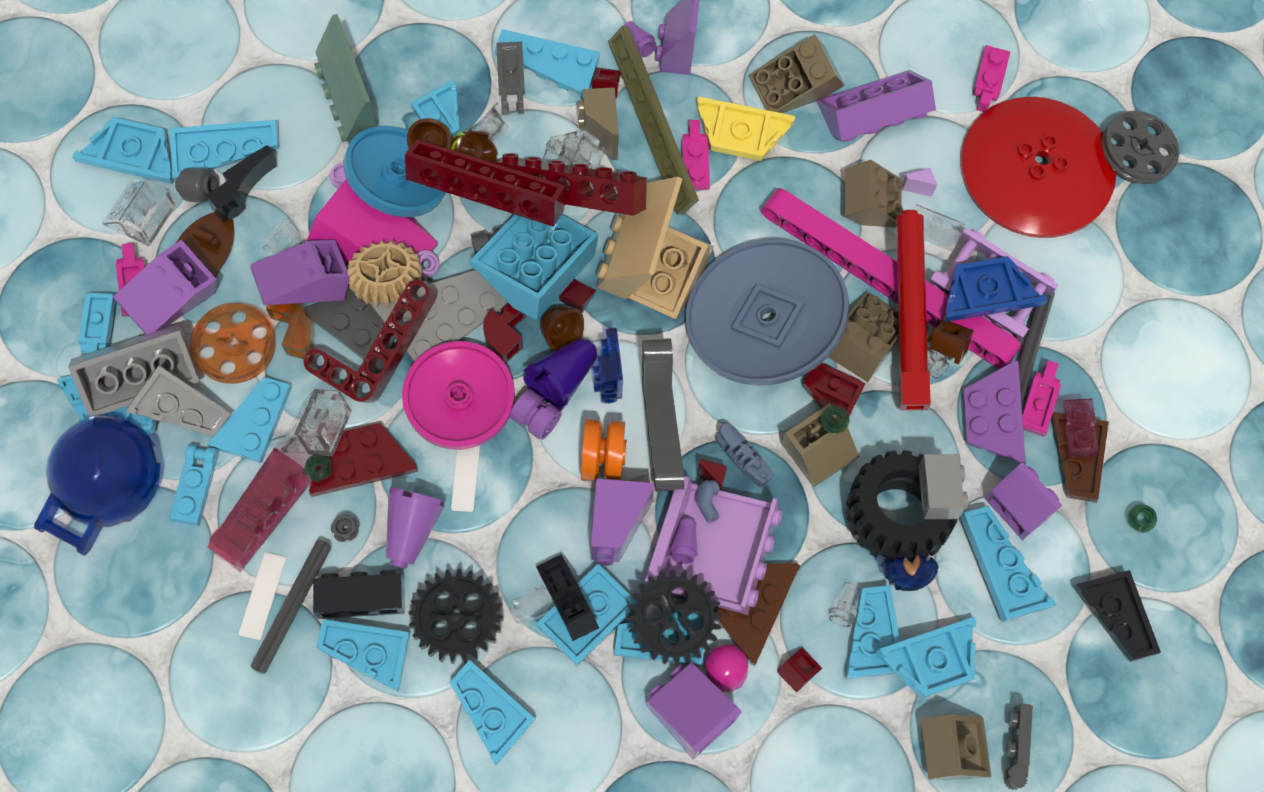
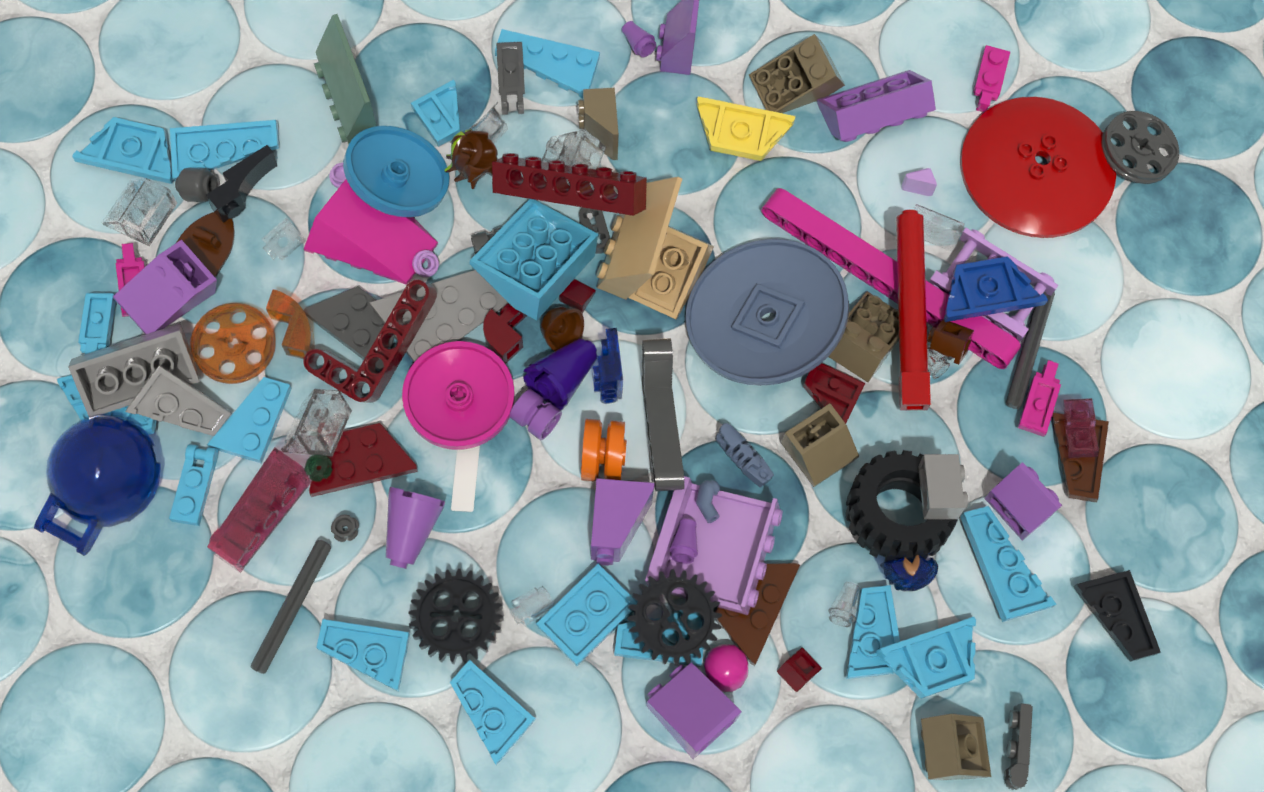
(262, 596): white sticker -> none
(302, 274): medium lavender slope -> none
(358, 595): black brick -> none
(383, 272): tan gear -> none
(429, 131): reddish brown helmet -> none
(485, 182): dark red brick -> none
(567, 597): black slope -> none
(599, 227): none -> dark grey beam
(606, 79): dark red slope -> none
(652, 116): olive tile -> none
(696, 156): dark pink hinge -> none
(711, 471): dark red slope -> none
(831, 426): clear green plate -> none
(872, 195): dark tan slope -> none
(996, 414): medium lavender wing -> none
(1145, 511): clear green plate -> none

